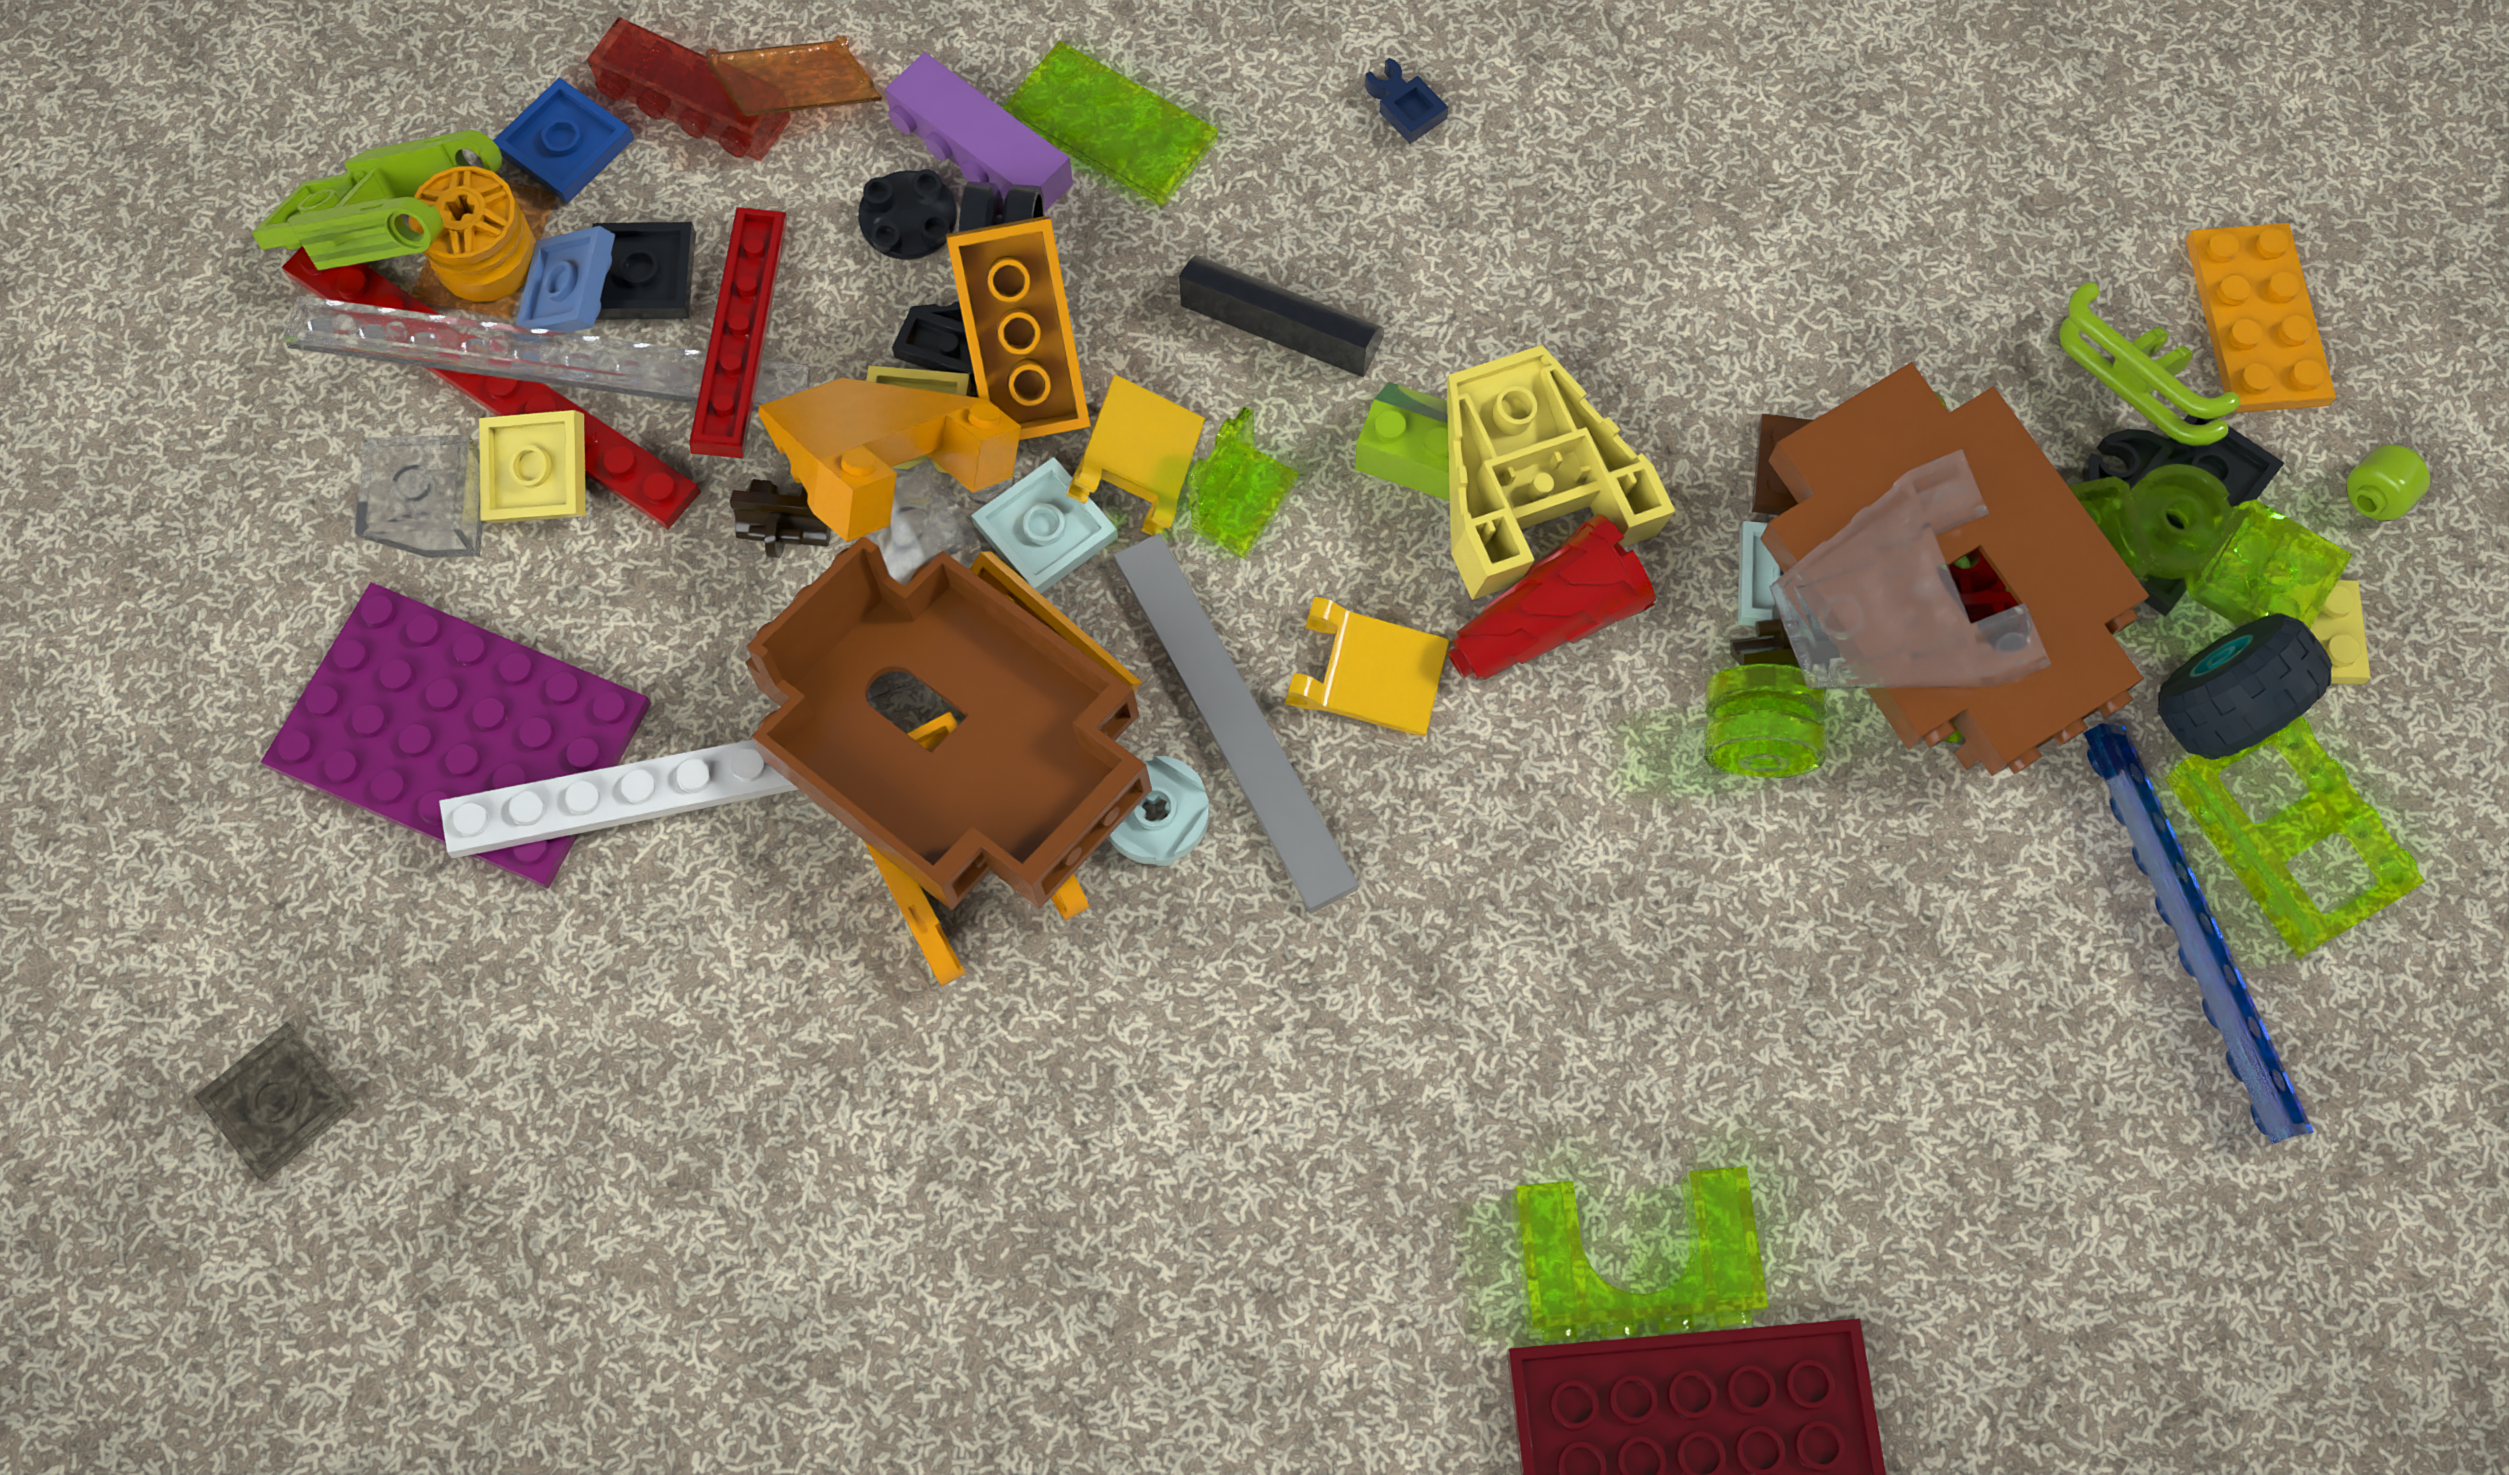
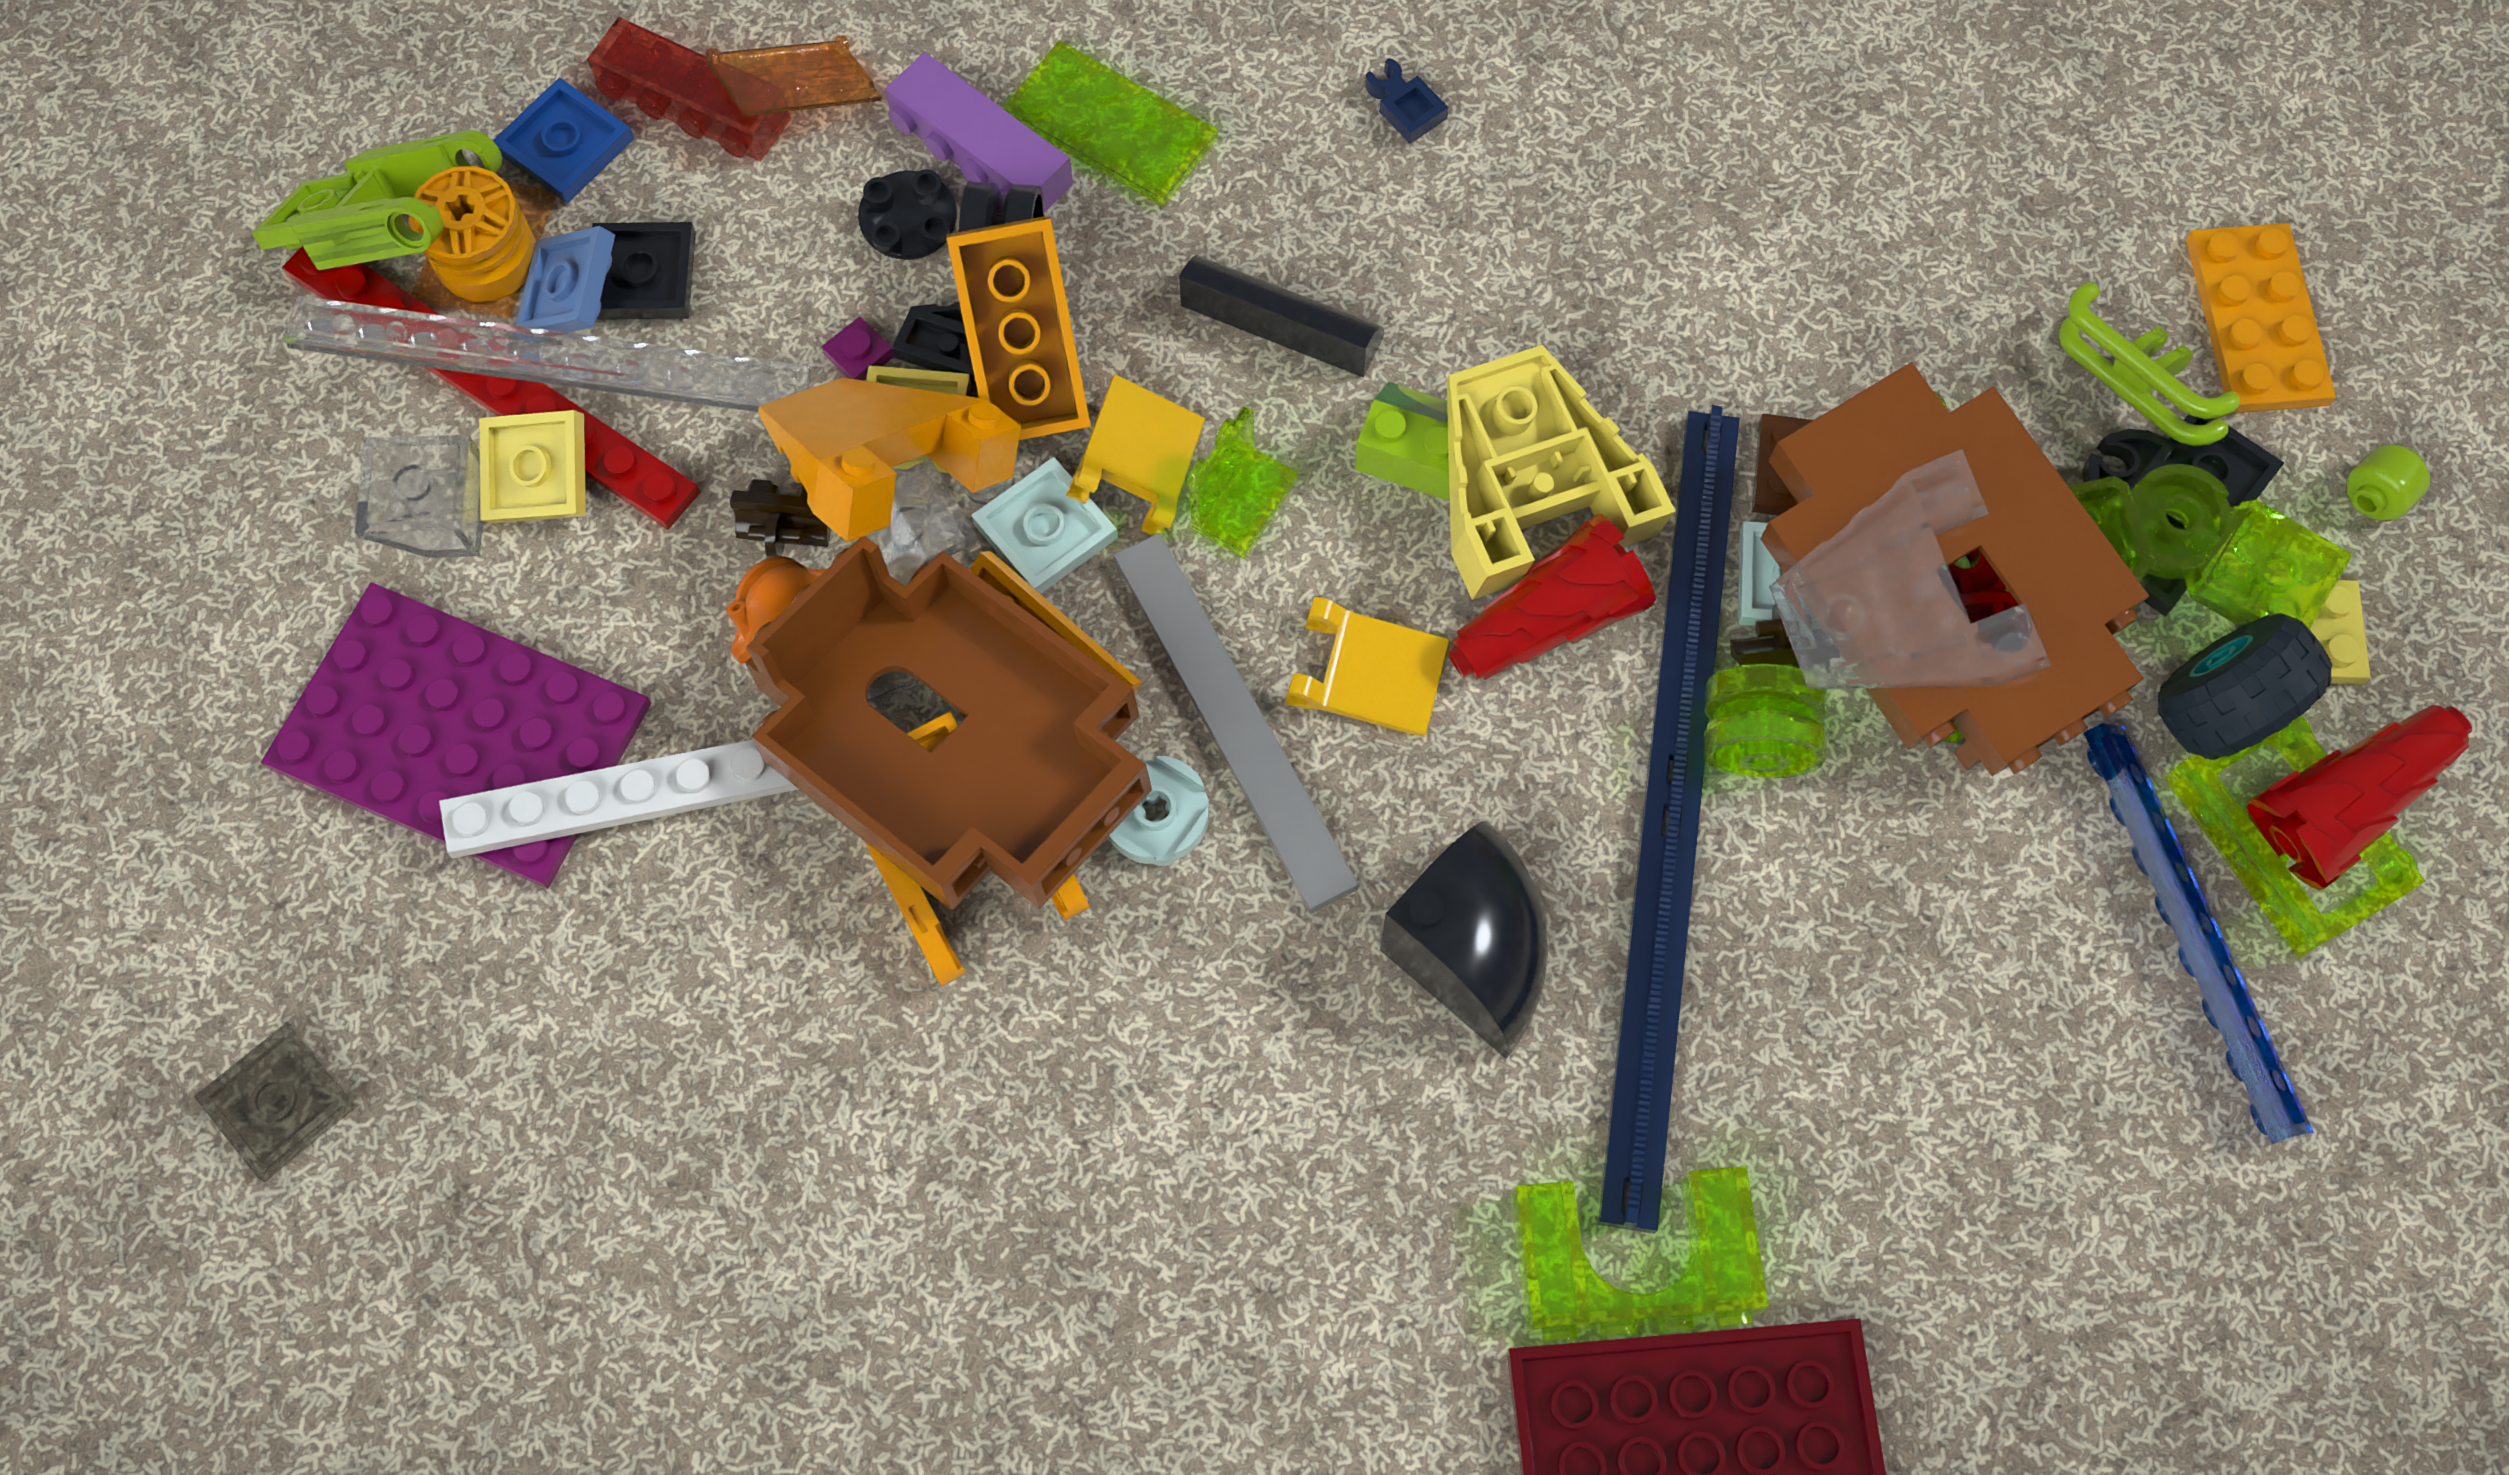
(738, 334): red tile -> none
(764, 595): none -> orange hat
(856, 349): none -> magenta plate
(1474, 936): none -> black brick
(1668, 861): none -> dark blue piece
(2355, 795): none -> red cone

